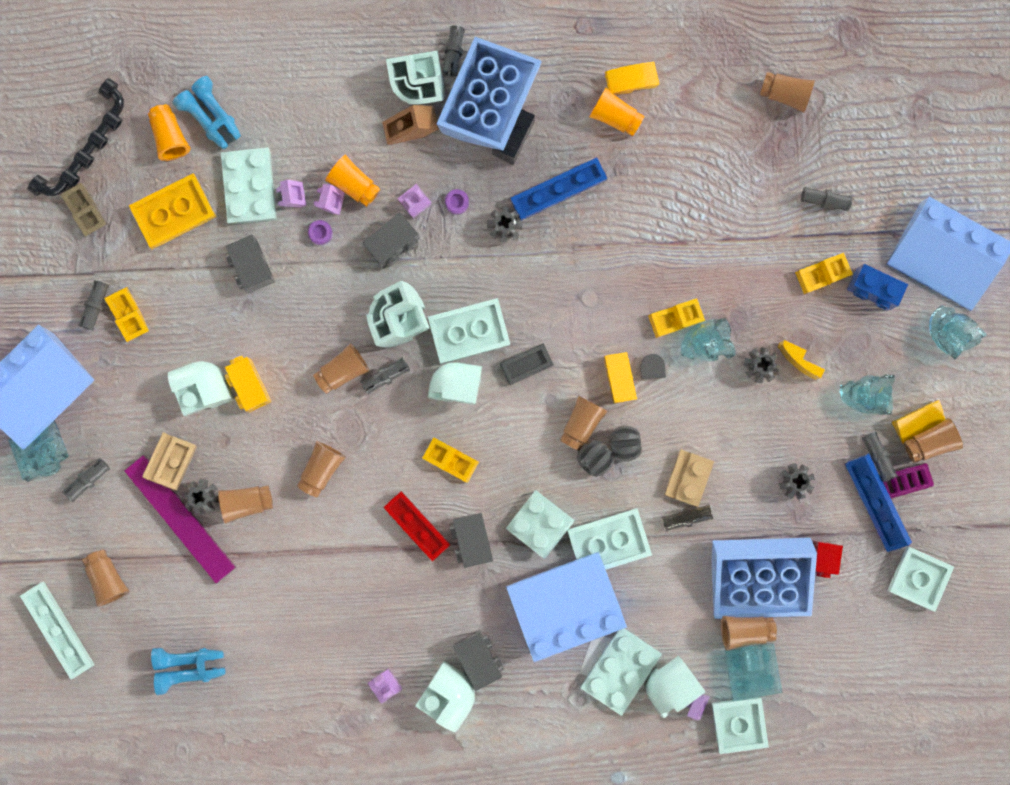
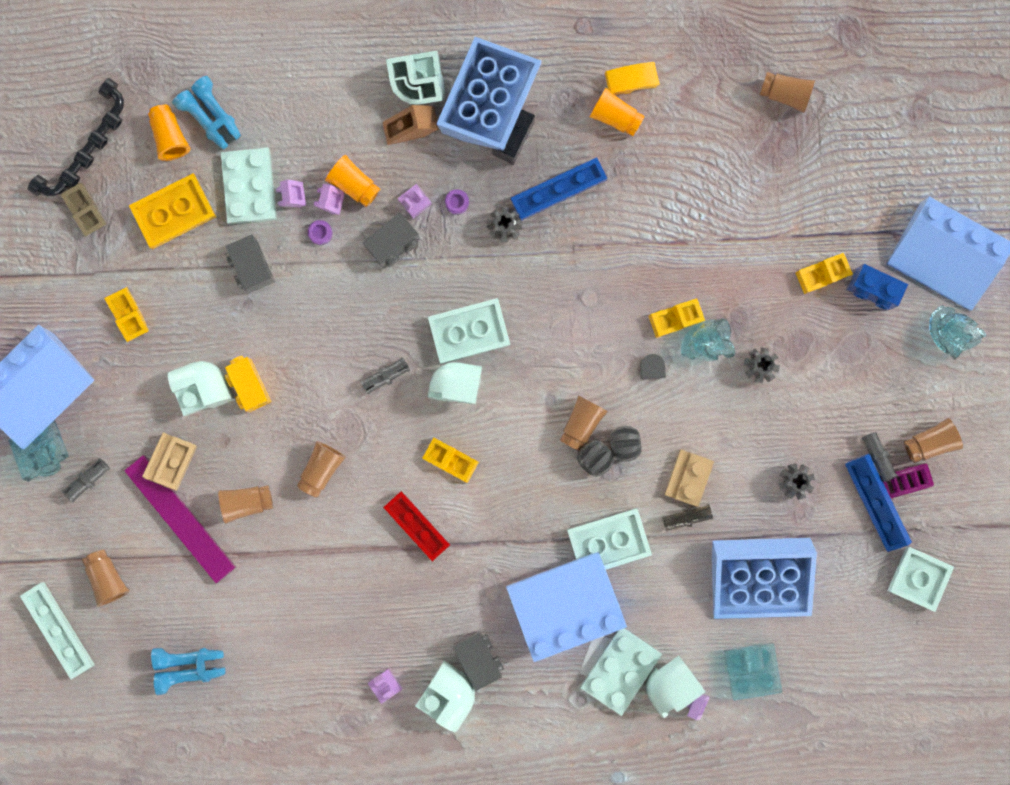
(93, 305): dark grey pin -> none
(208, 494): dark grey piece -> none
(341, 369): medium nougat plant -> none
(396, 315): light aqua brick -> none
(453, 51): dark grey pin -> none
(472, 540): dark grey brick -> none
(526, 364): dark grey tile -> none
(540, 524): light aqua plate -> none
(620, 377): yellow slope -> none
(739, 725): light aqua plate -> none
(747, 631): medium nougat plant -> none
(795, 355): yellow slope -> none
(826, 199): dark grey pin -> none
(828, 559): red brick -> none
(869, 394): clear light blue helmet -> none
(919, 420): yellow slope -> none

